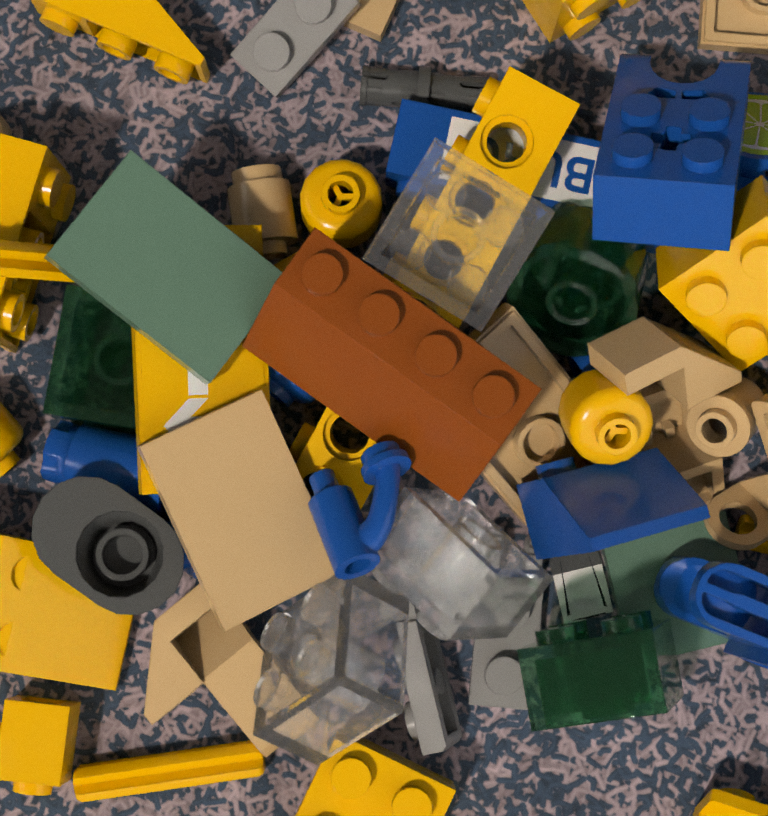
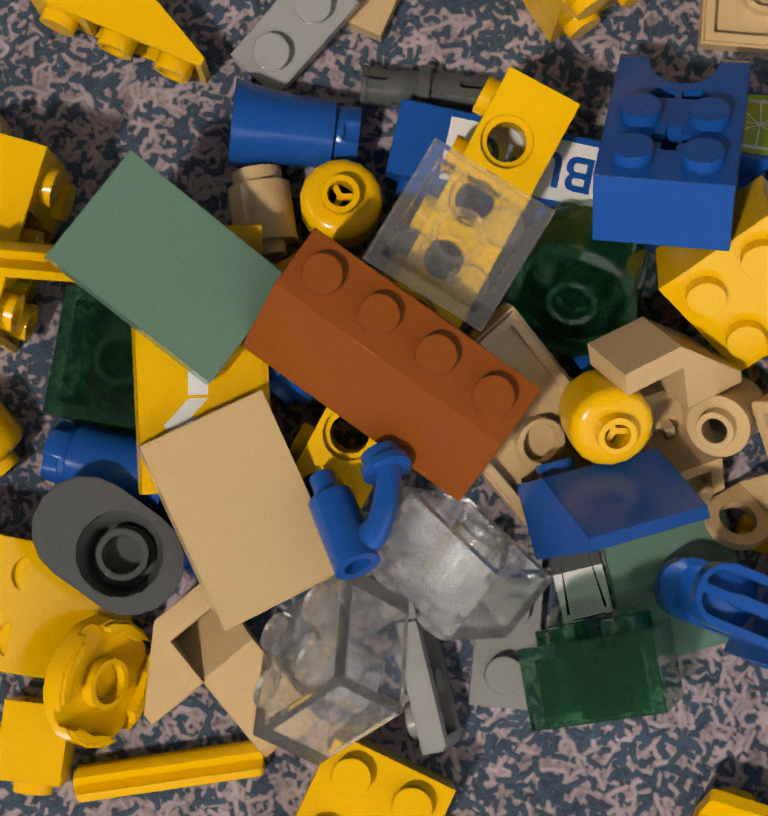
(97, 681): none -> yellow tile
(290, 128): none -> blue plant

